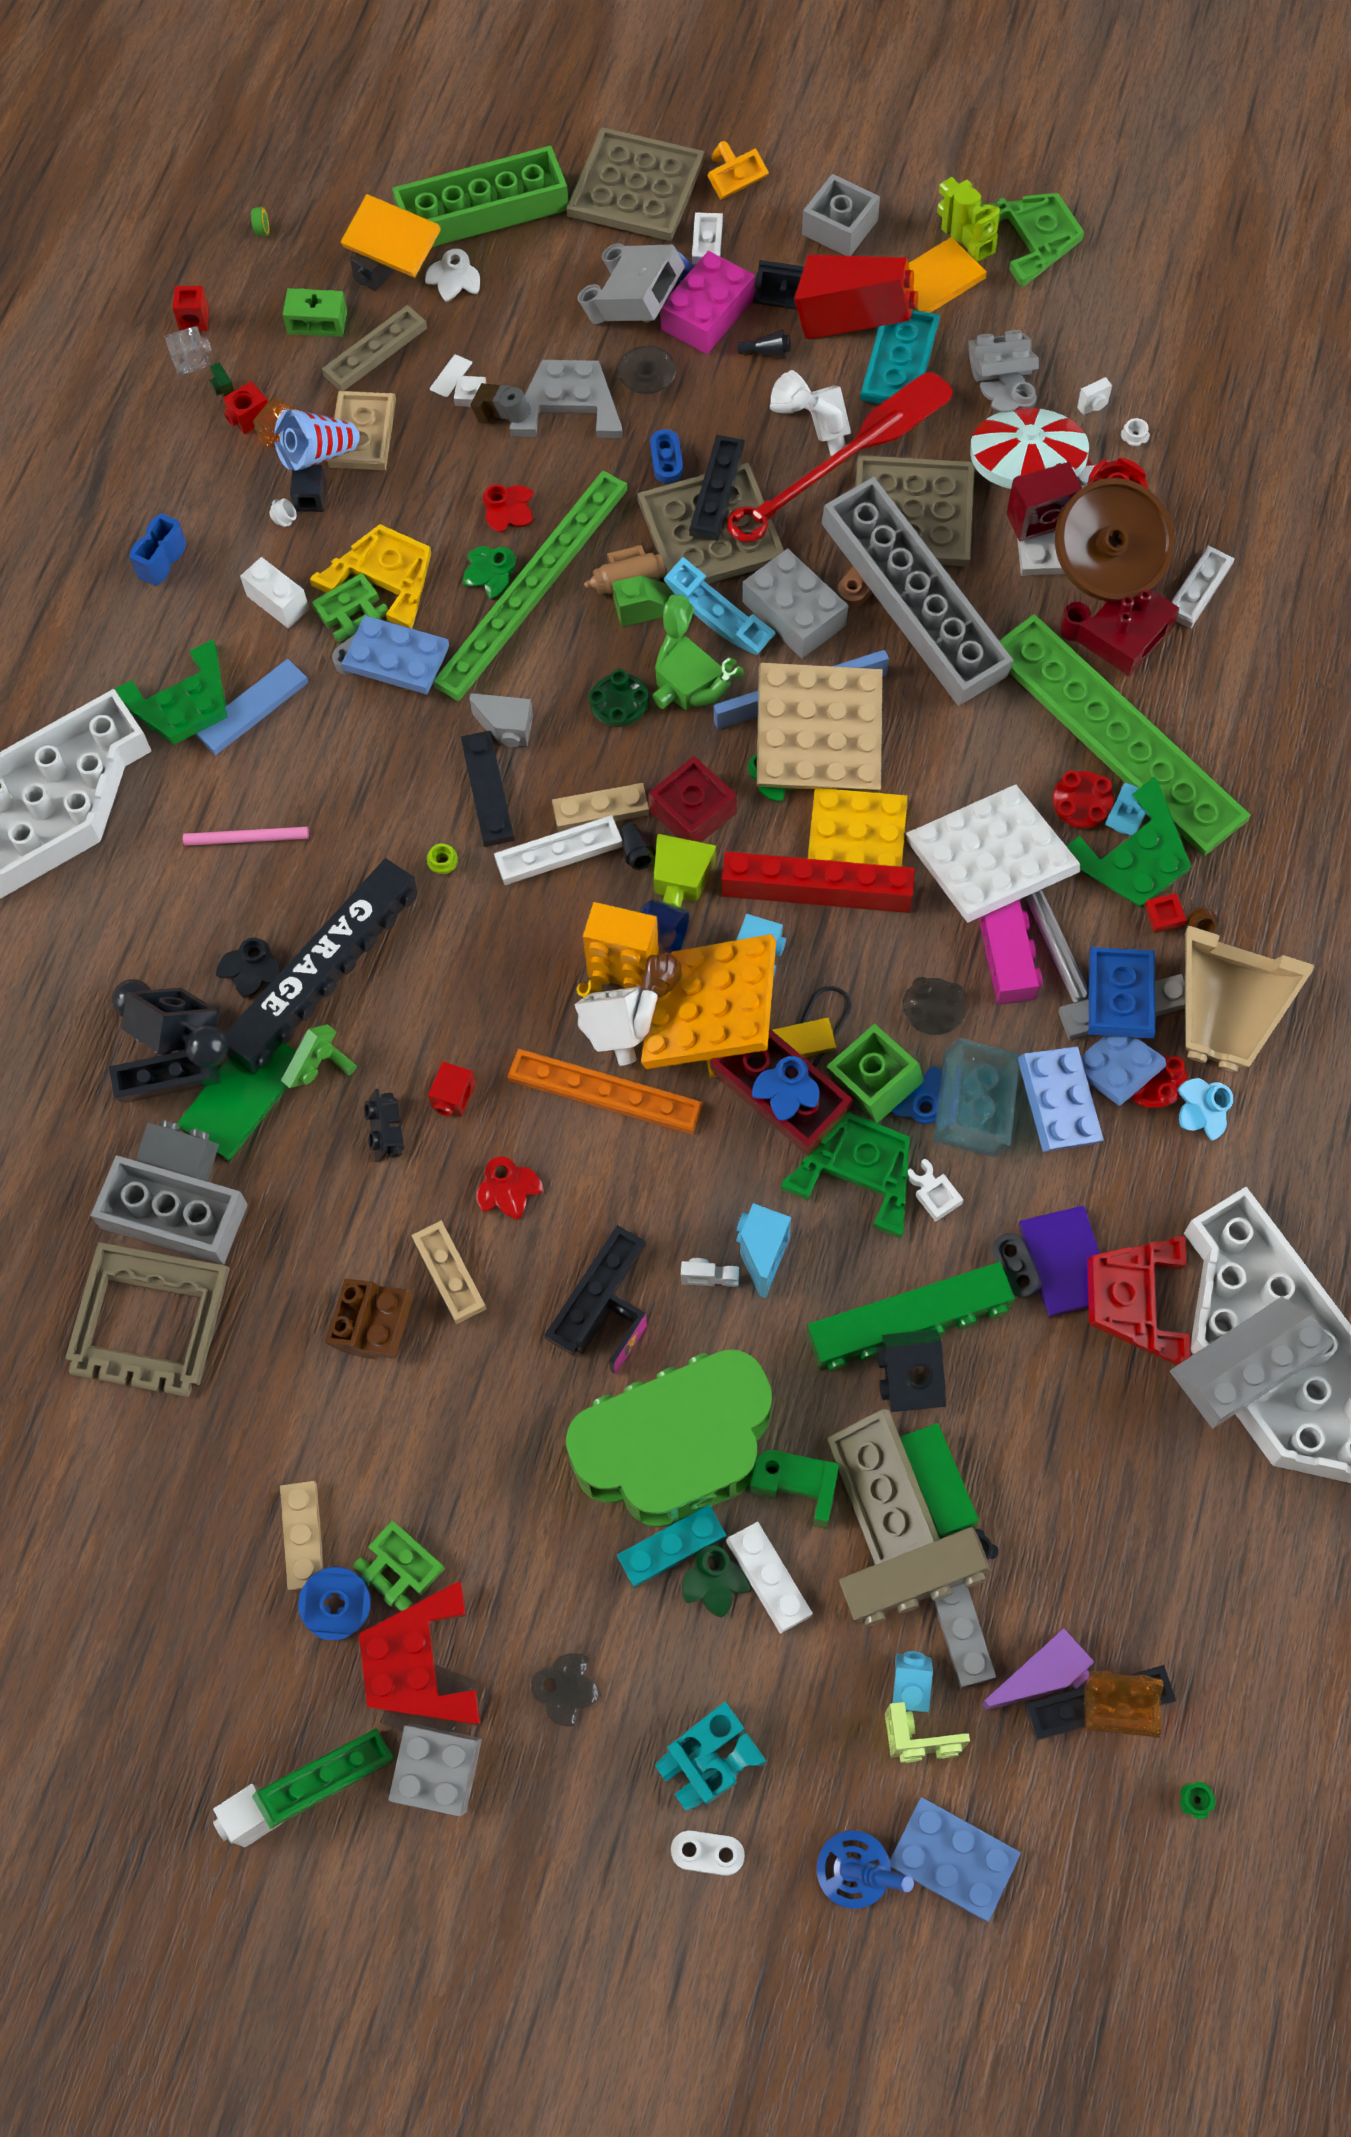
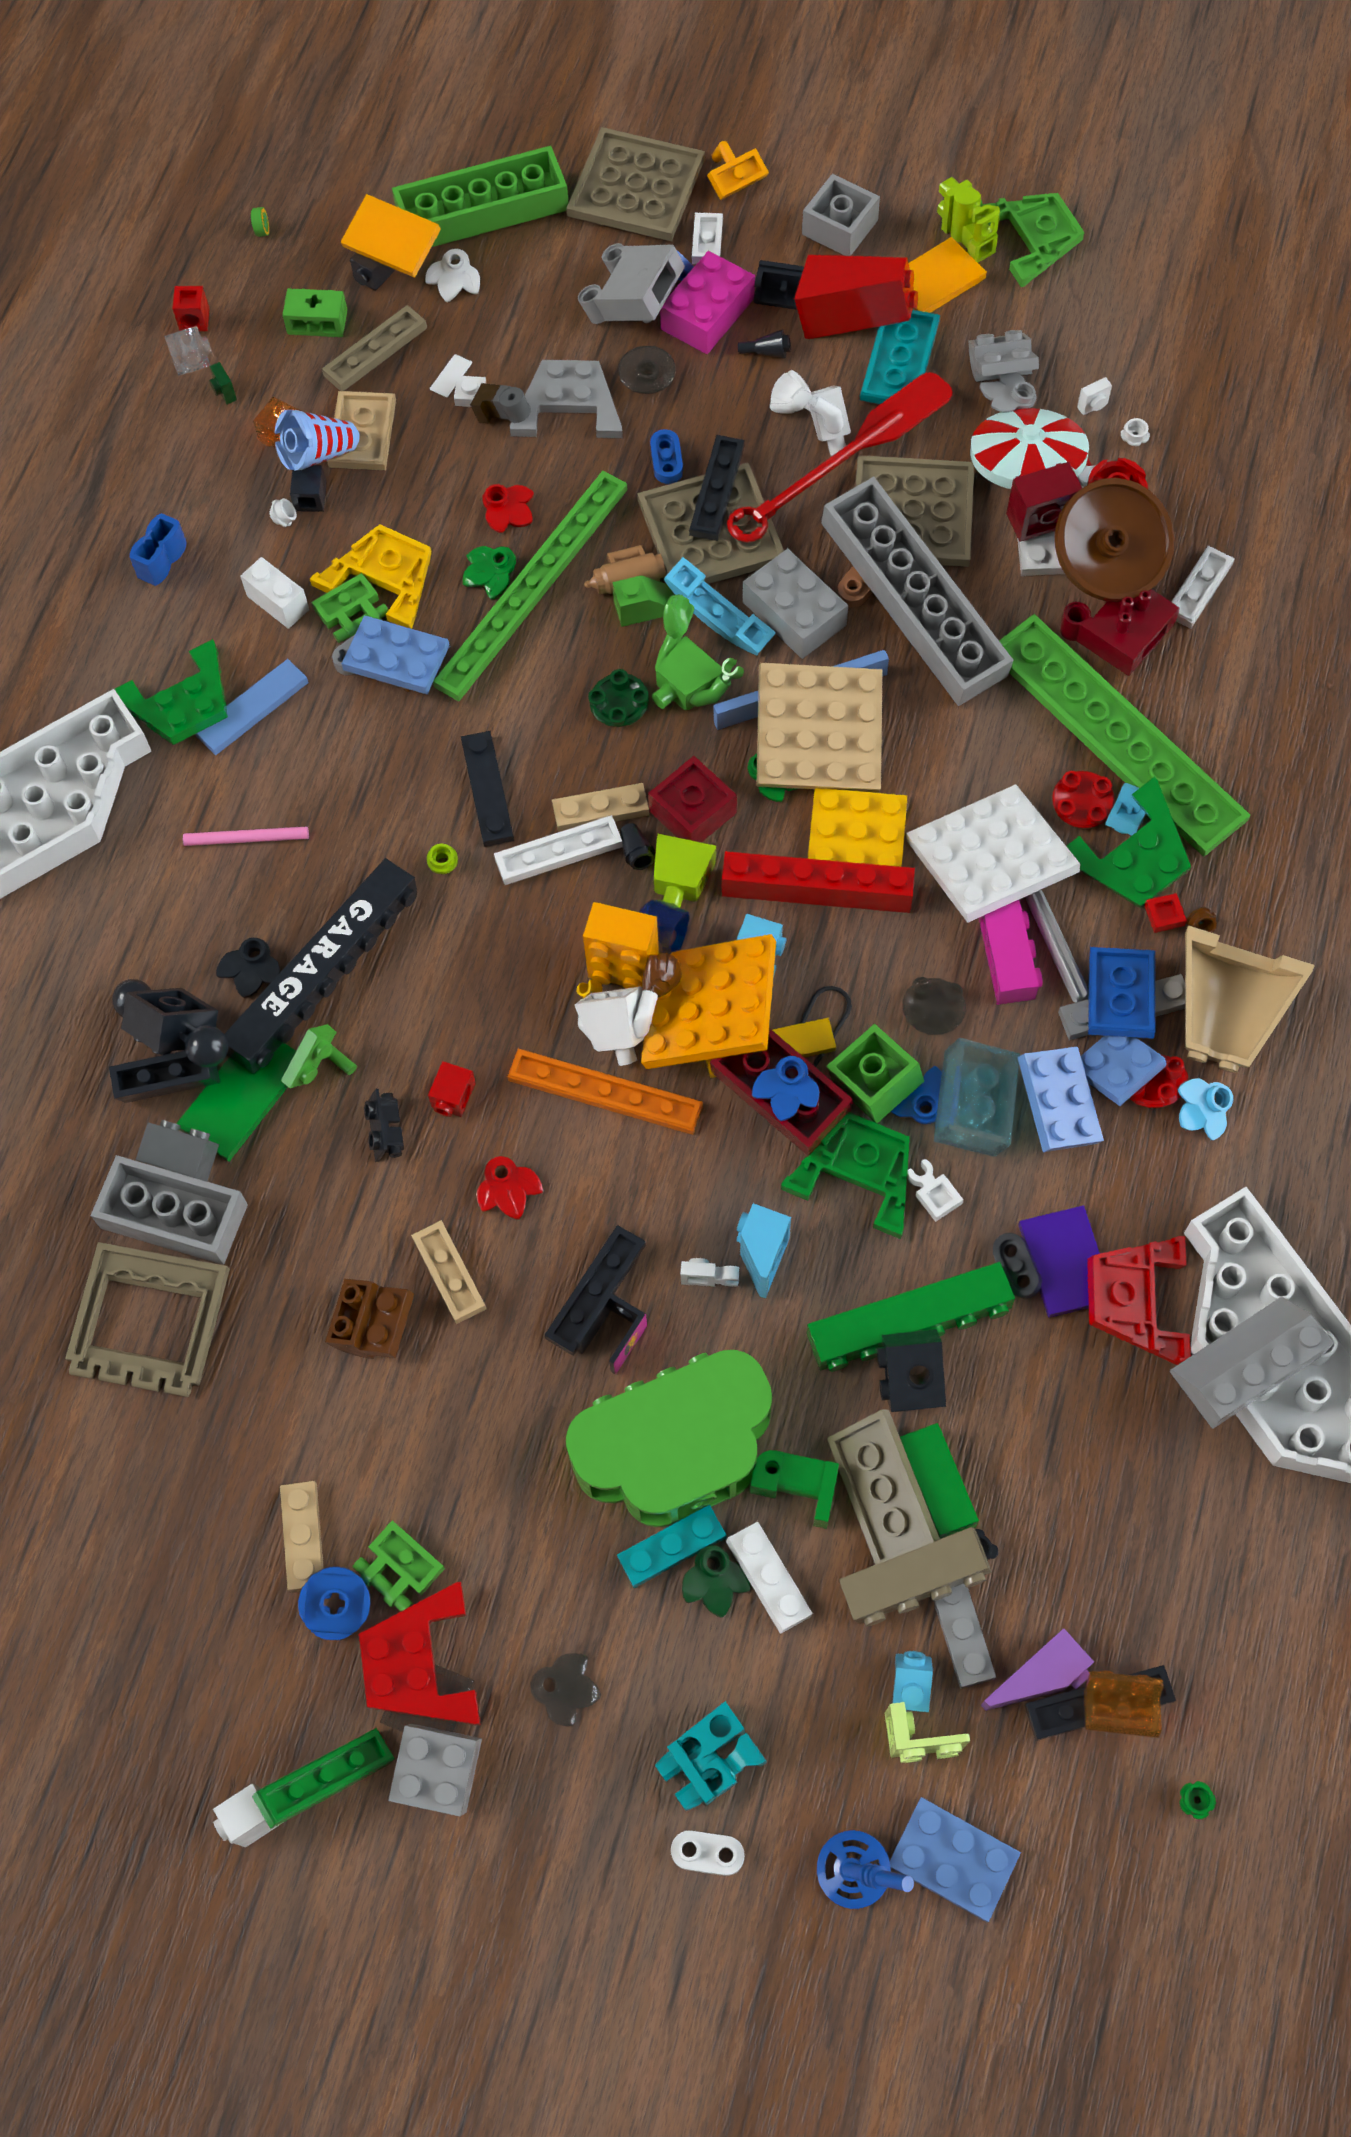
(244, 406): red brick -> none
(505, 717): light grey slope -> none

